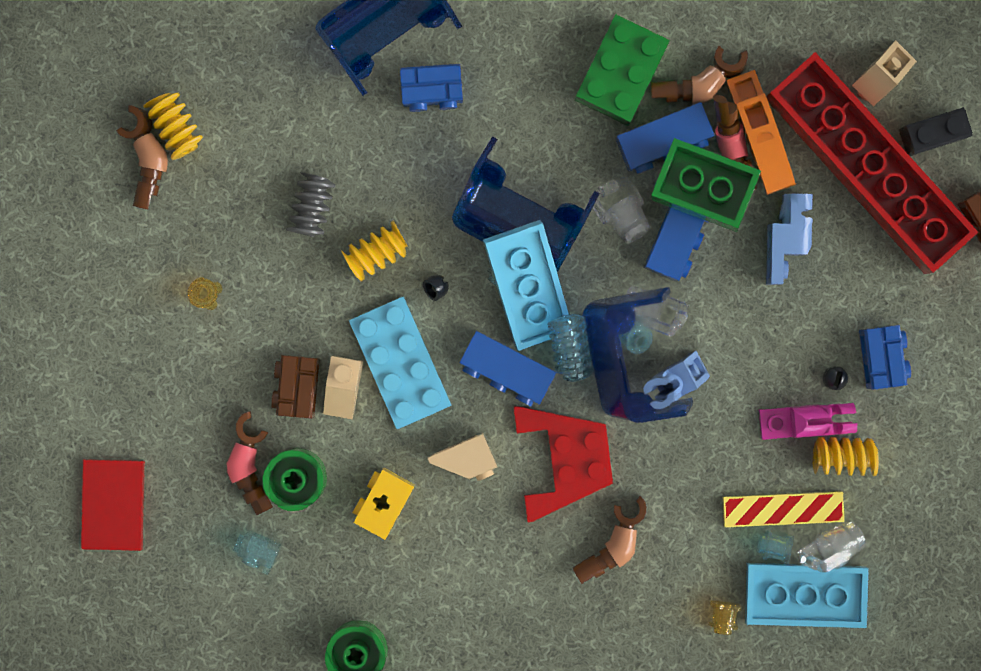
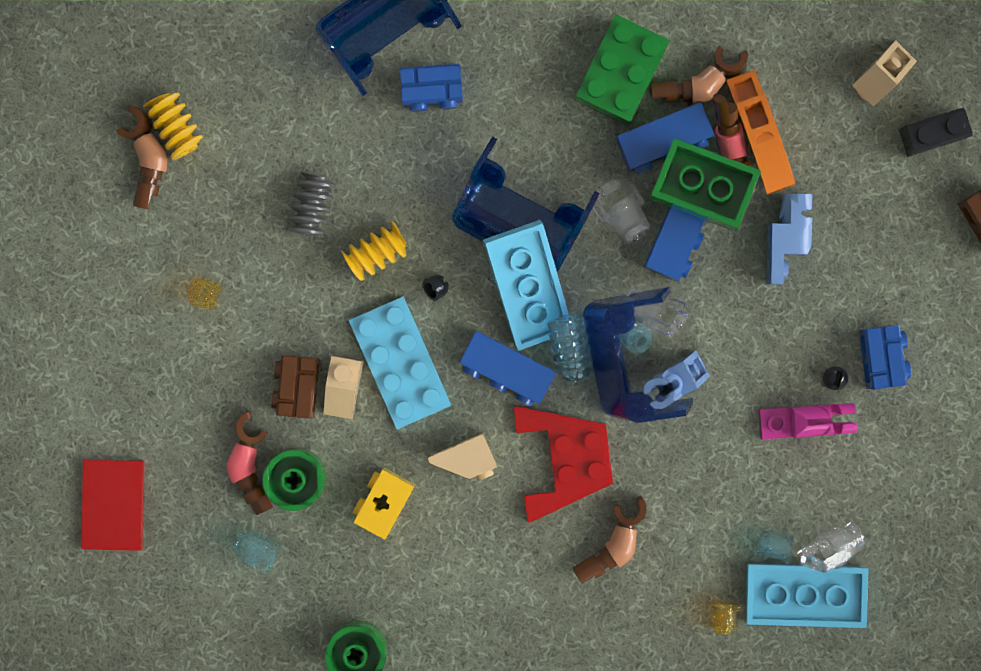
(783, 509): tile -> none
(846, 455): yellow piece -> none
(871, 164): red brick -> none

